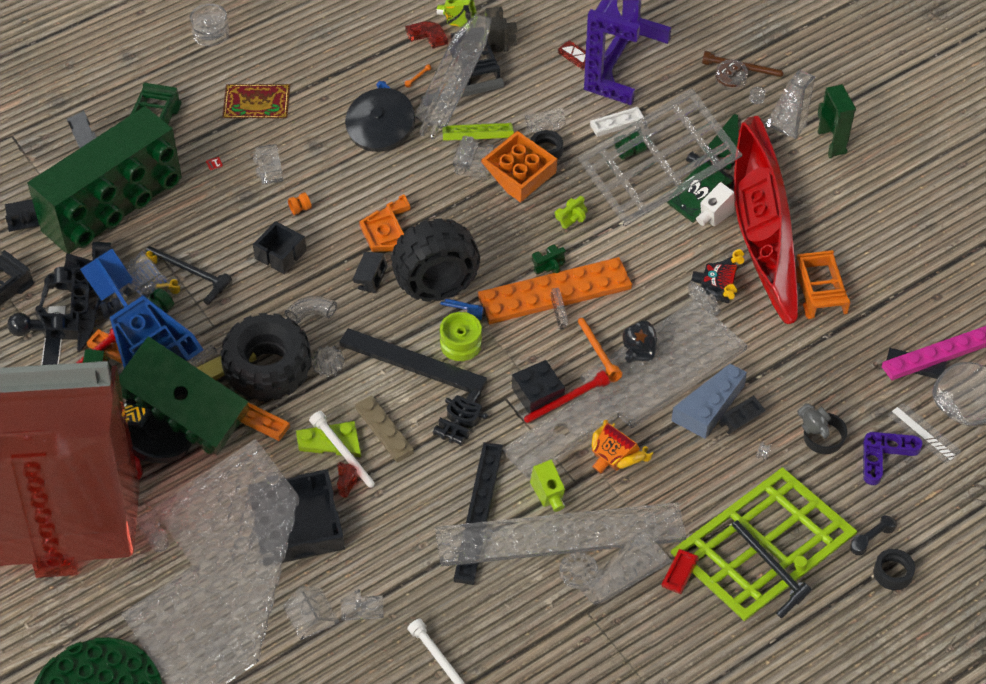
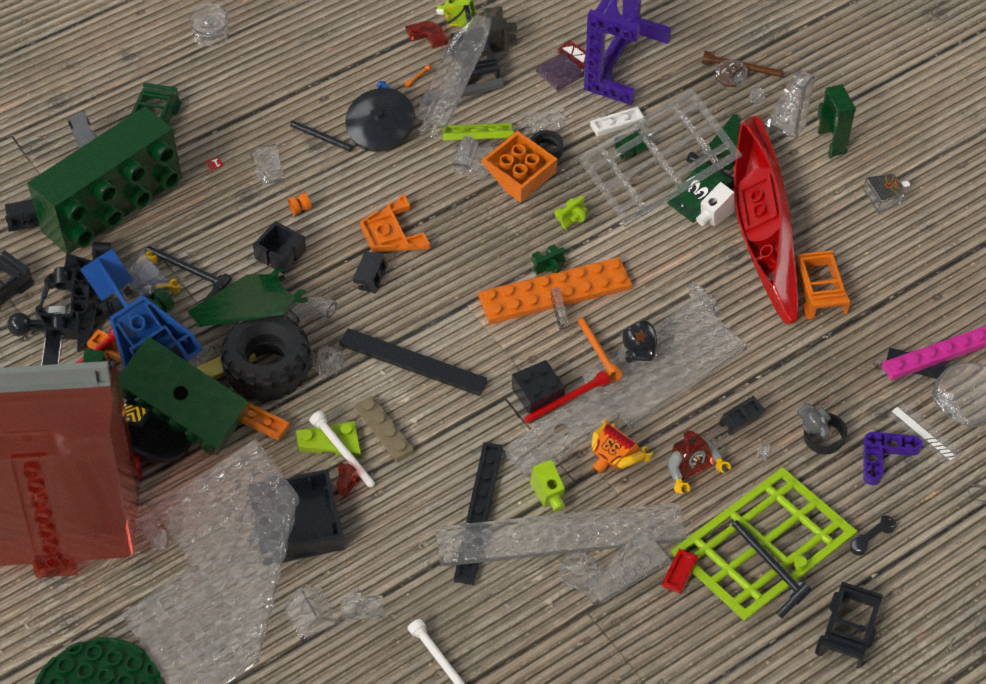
(247, 299): none -> dark green flag
(256, 101): sticker -> none
(320, 135): none -> black bar
(435, 260): black tyre -> none
(460, 336): lime wheel -> none
(463, 414): black torso -> none
(475, 310): blue plant -> none
(560, 71): none -> clear purple hinge
(692, 456): none -> torso
(709, 402): sand blue wedge -> none
(720, 277): torso -> none
(843, 642): none -> black piece
(885, 191): none -> torso
(897, 556): black tyre -> none

